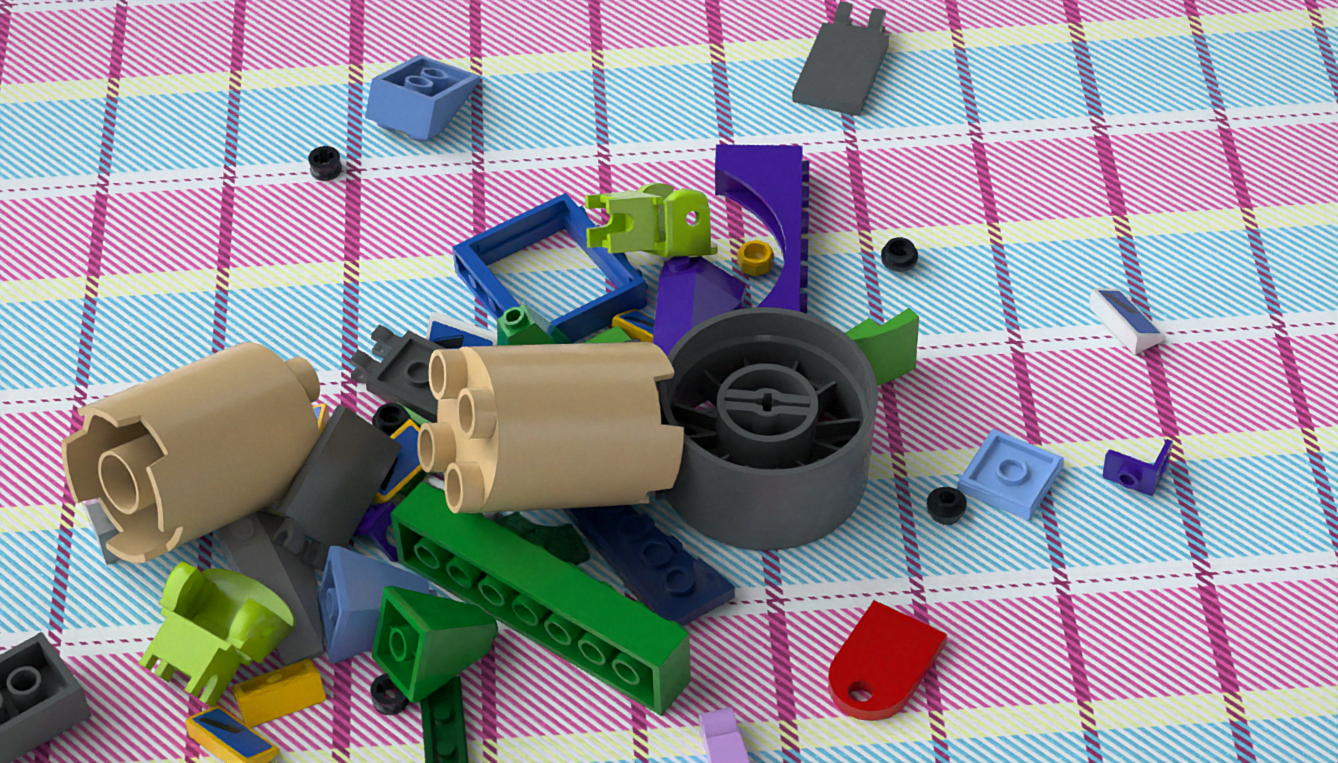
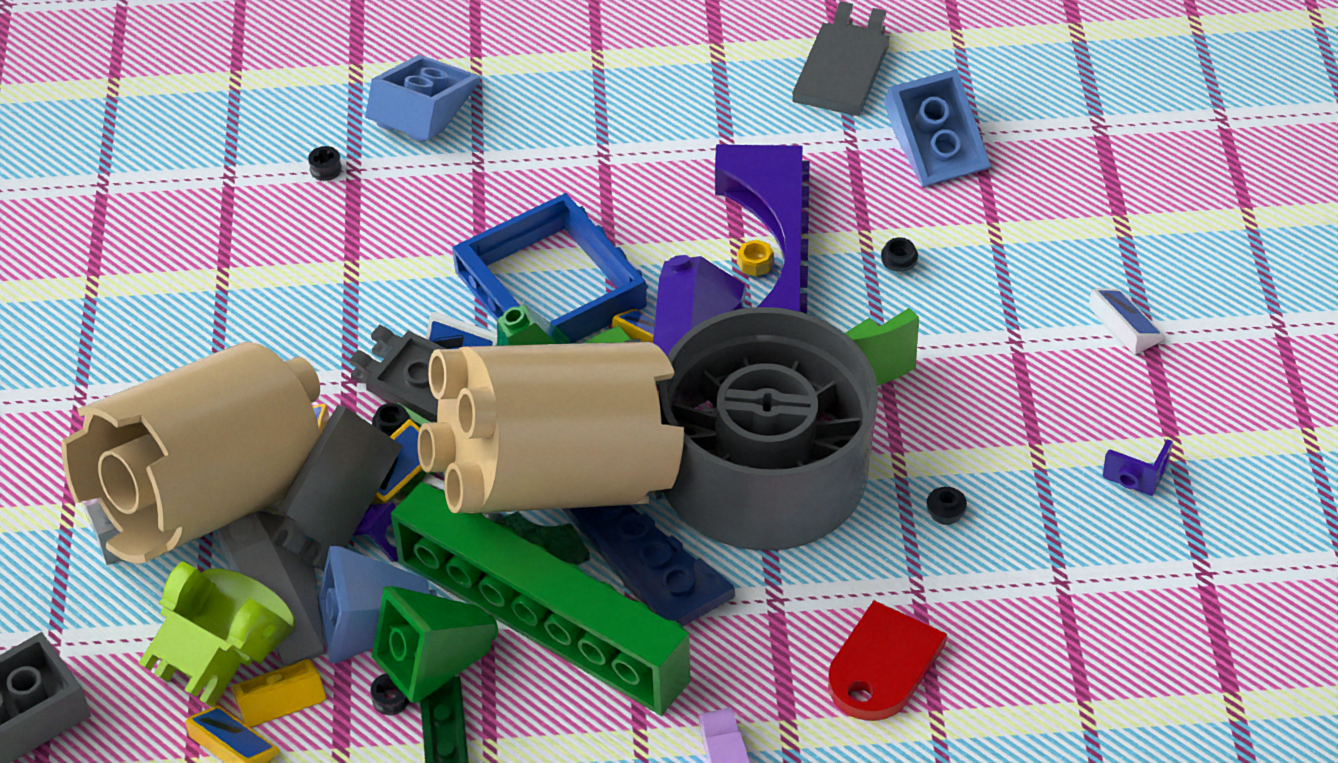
(653, 221): lime piece -> none
(936, 128): none -> medium blue slope
(1010, 474): light blue tile -> none

